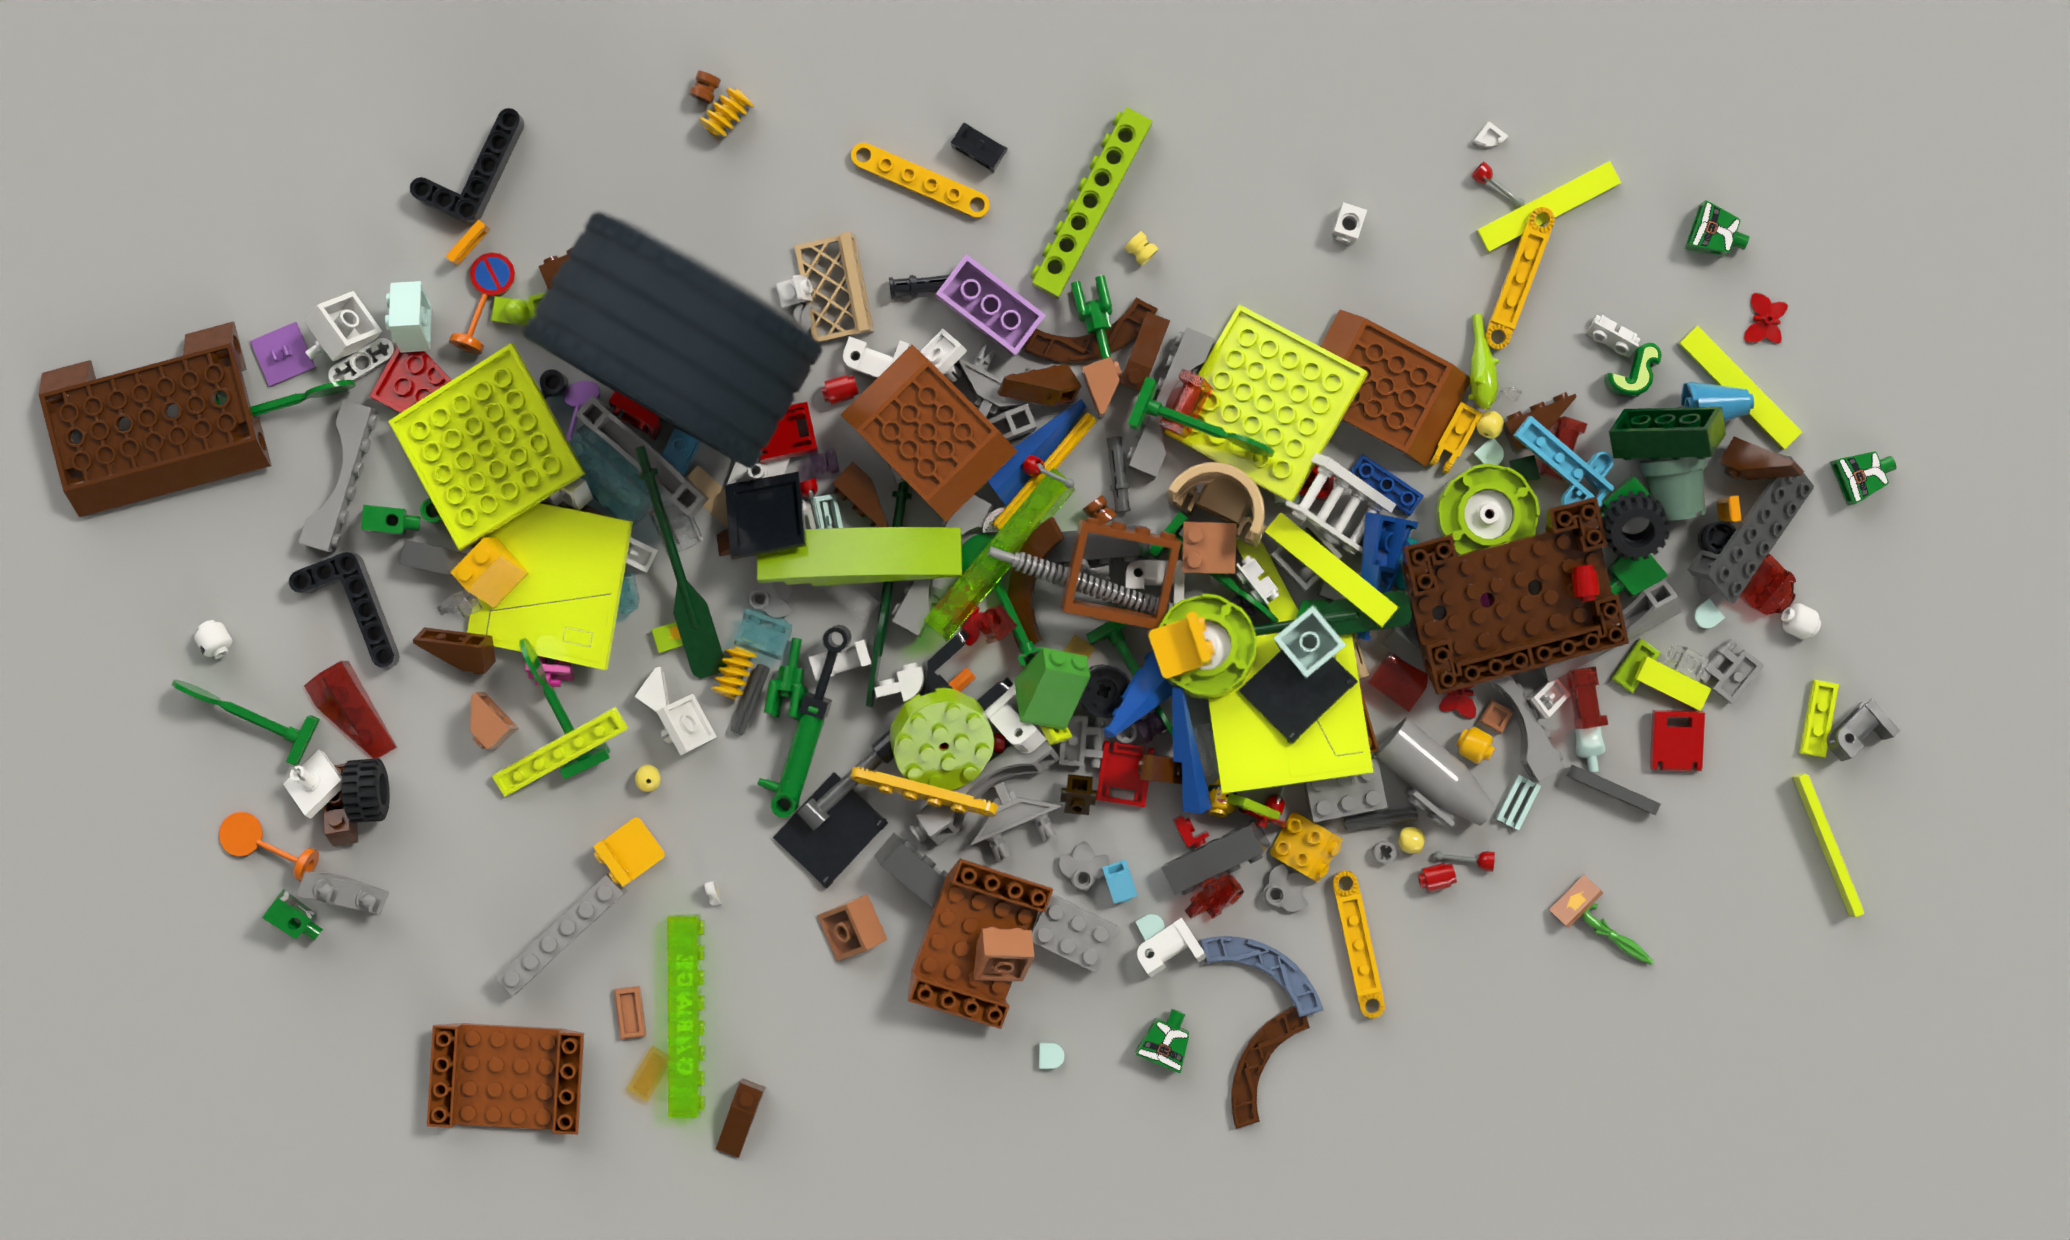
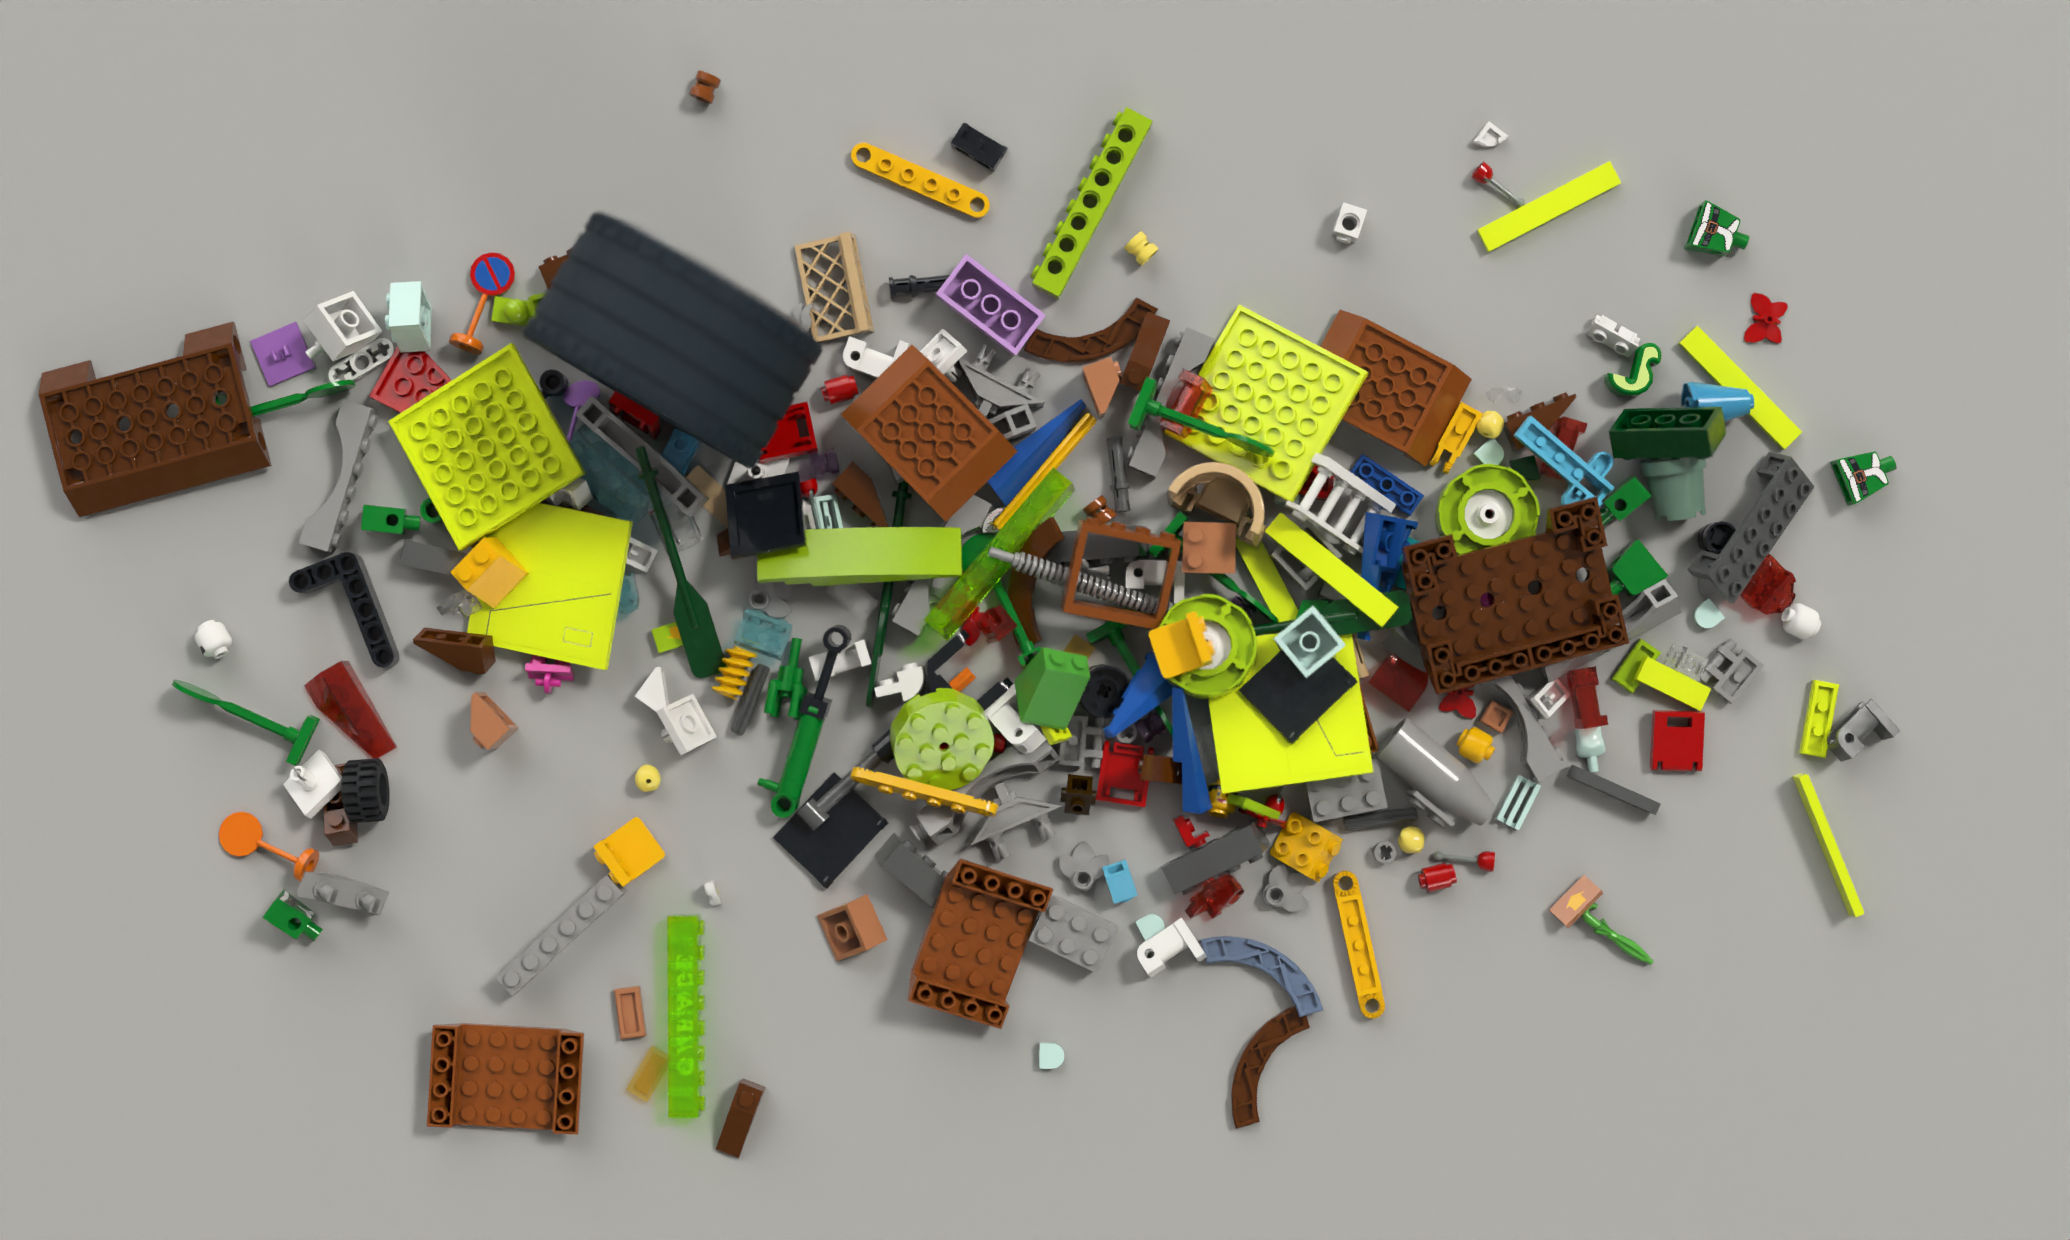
(467, 242): light orange tile -> none
(478, 174): black beam -> none
(560, 751): neon yellow tile -> none
(587, 759): green piece -> none
(725, 113): yellow piece -> none
(794, 291): white bracket -> none
(1003, 954): nougat slope -> none
(1035, 466): hinge -> none
(1044, 386): reddish brown slope -> none
(1095, 312): green plant -> none
(1165, 1042): torso -> none
(1260, 589): white hinge -> none
(1482, 368): lime piece -> none
(1519, 278): yellow plate -> none
(1585, 582): red brick -> none
(1641, 543): black tyre -> none
(1729, 509): light orange tile -> none
(1755, 463): reddish brown slope -> none

